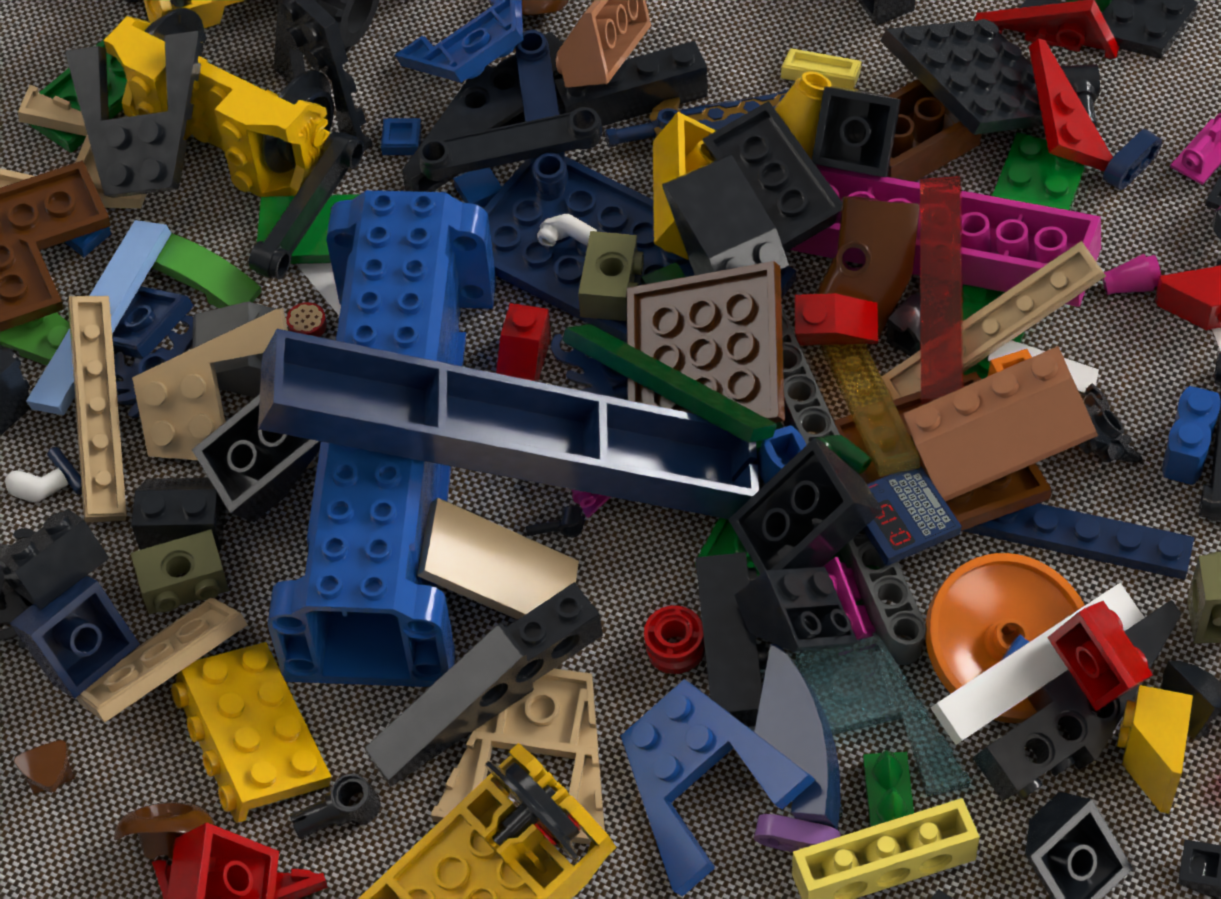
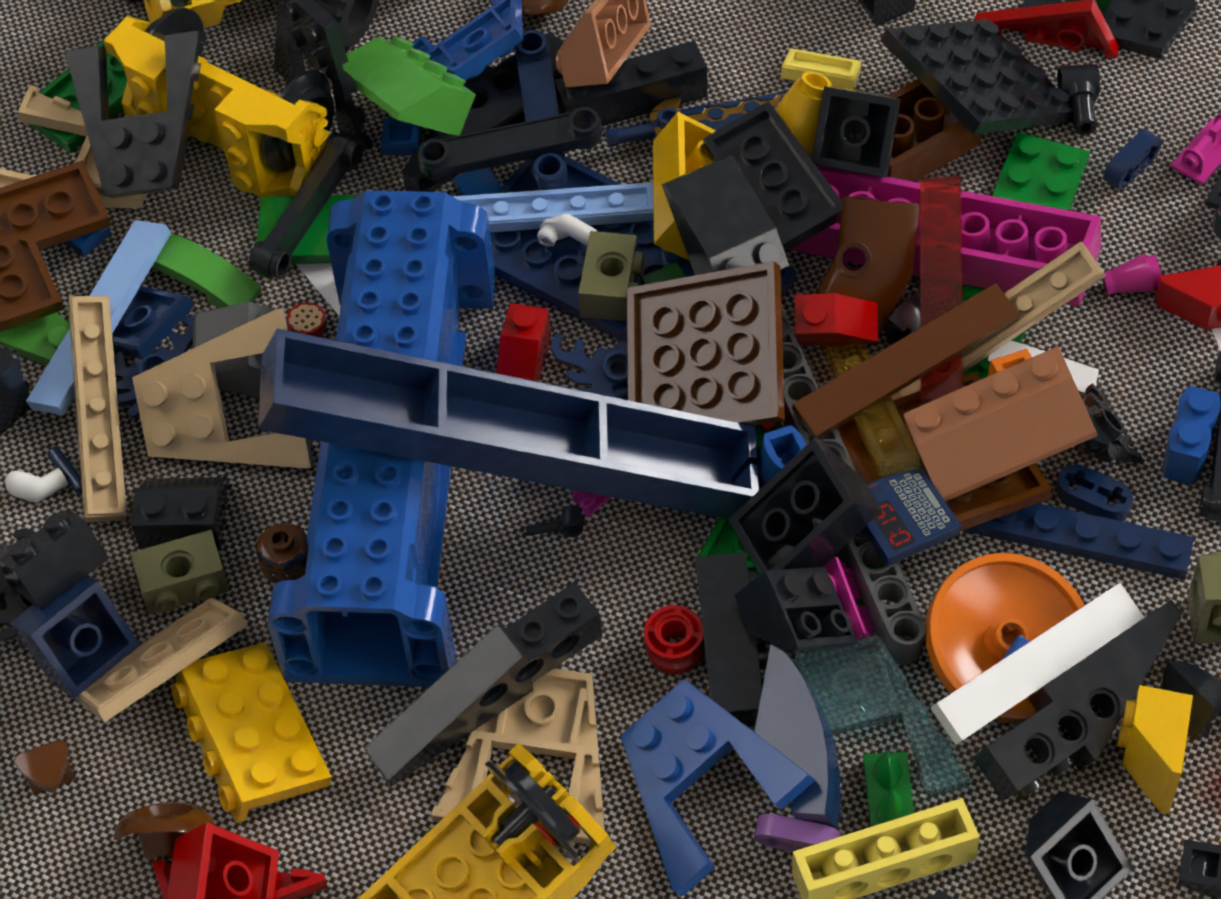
(252, 465): black slope -> none
(282, 552): none -> reddish brown head
(335, 807): black pin -> none
(410, 85): none -> bright green slope
(490, 561): tan tile -> none
(589, 204): none -> light blue tile
(669, 383): dark green tile -> none
(848, 452): dark green arm -> none
(905, 361): none -> reddish brown tile
(1065, 120): red wing -> none
(1094, 492): none -> dark blue beam
(1100, 654): red slope -> none

